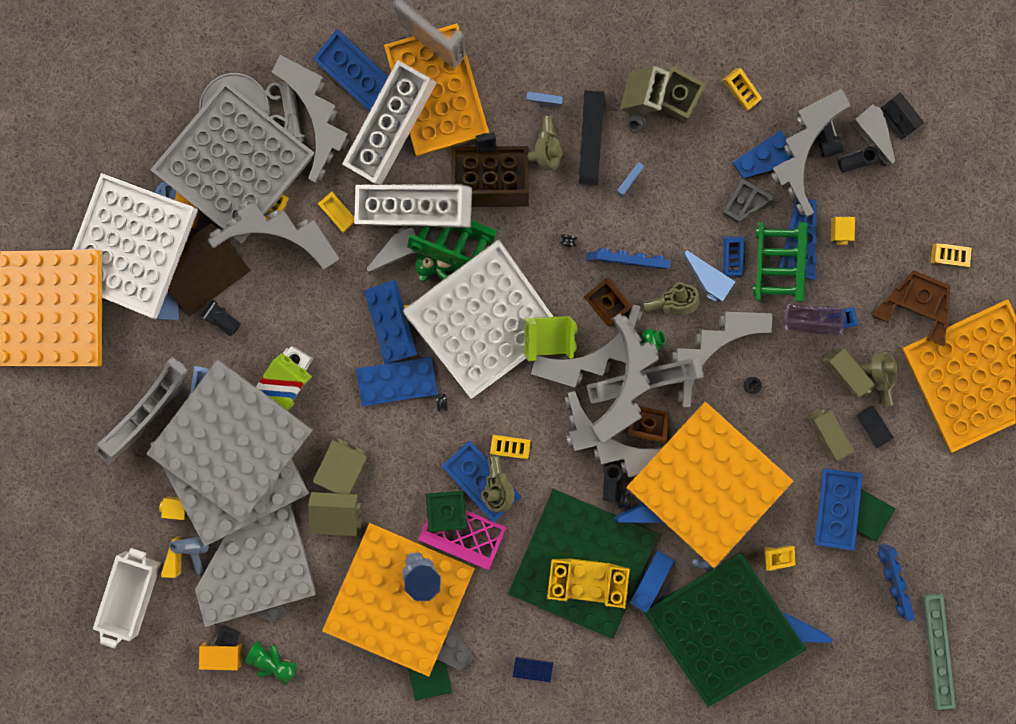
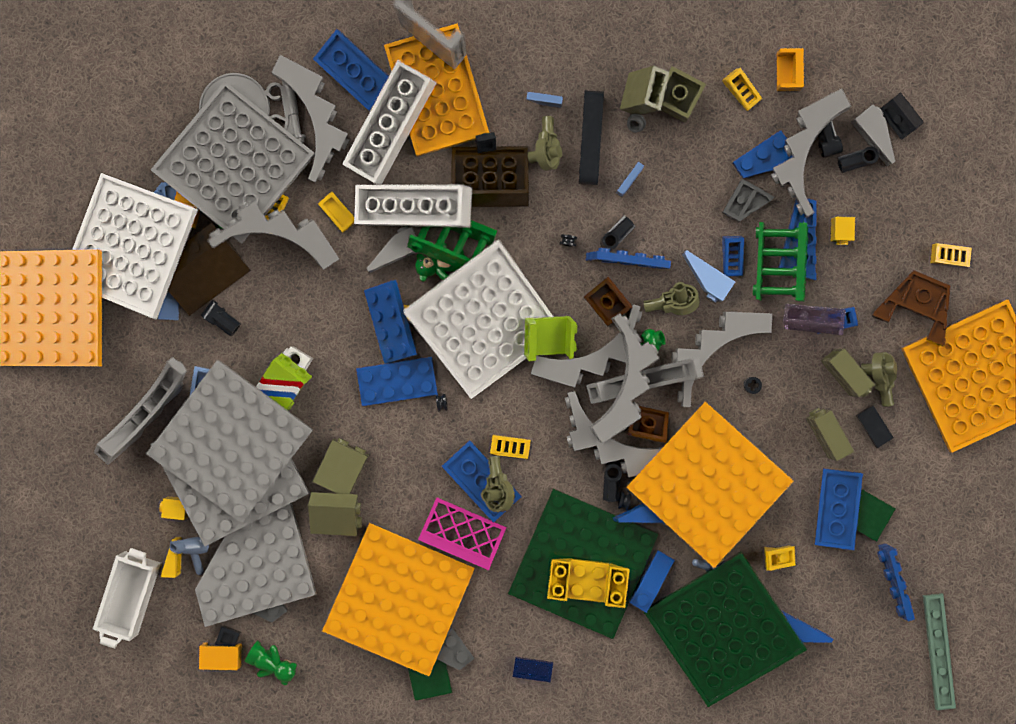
(420, 577): dark blue piece -> none
(446, 511): dark green tile -> none
(618, 232): none -> black piece
(790, 69): none -> light orange panel

